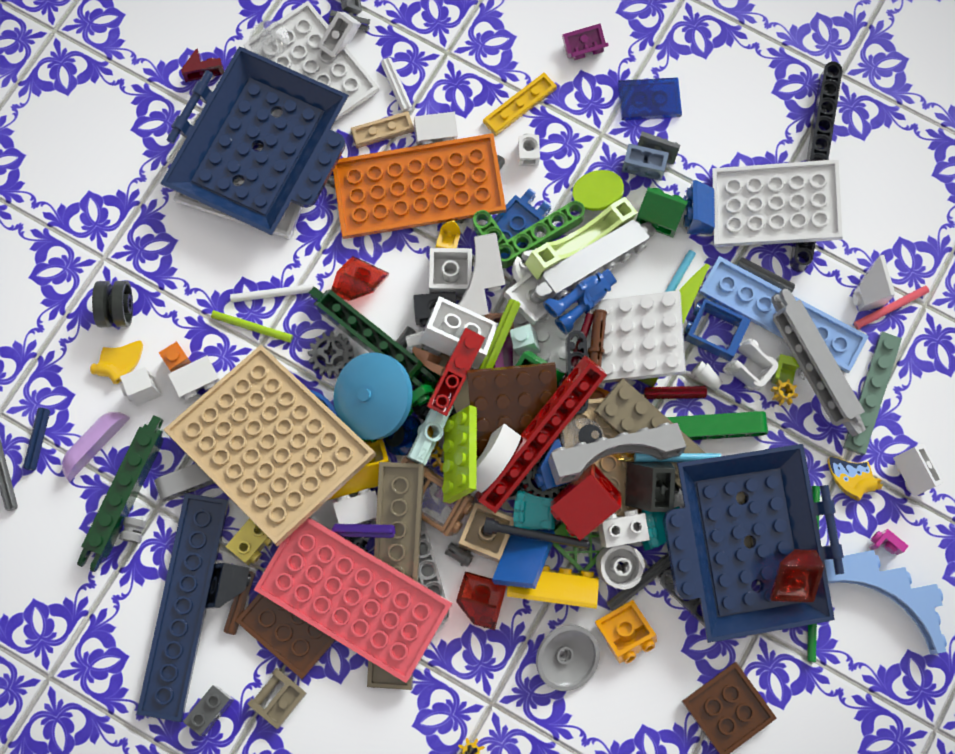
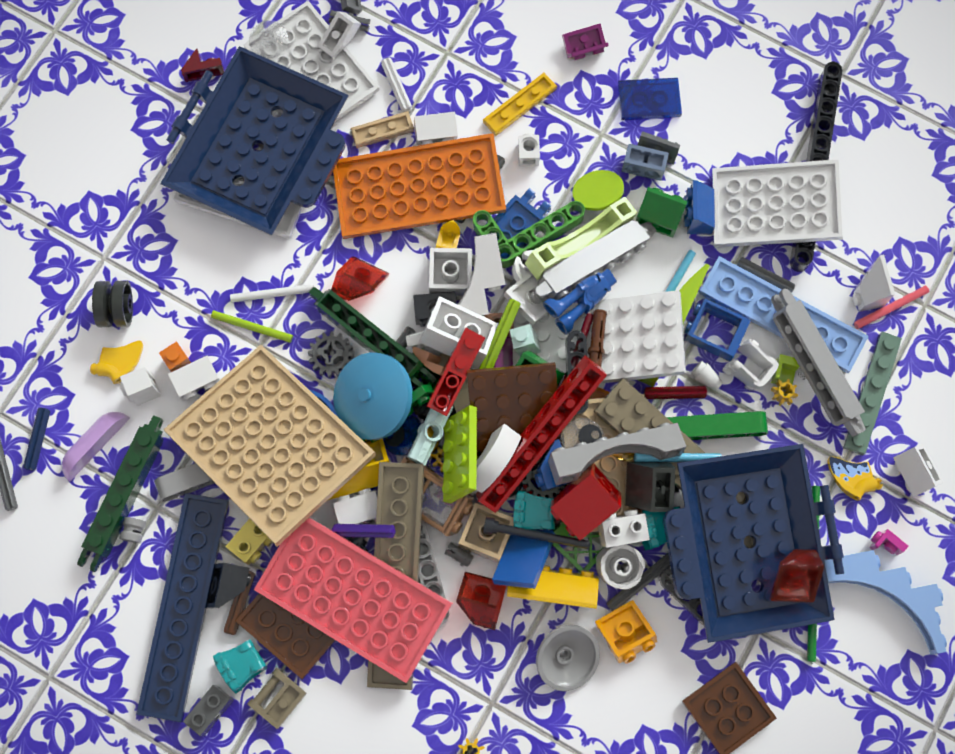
(239, 665): none -> teal piece

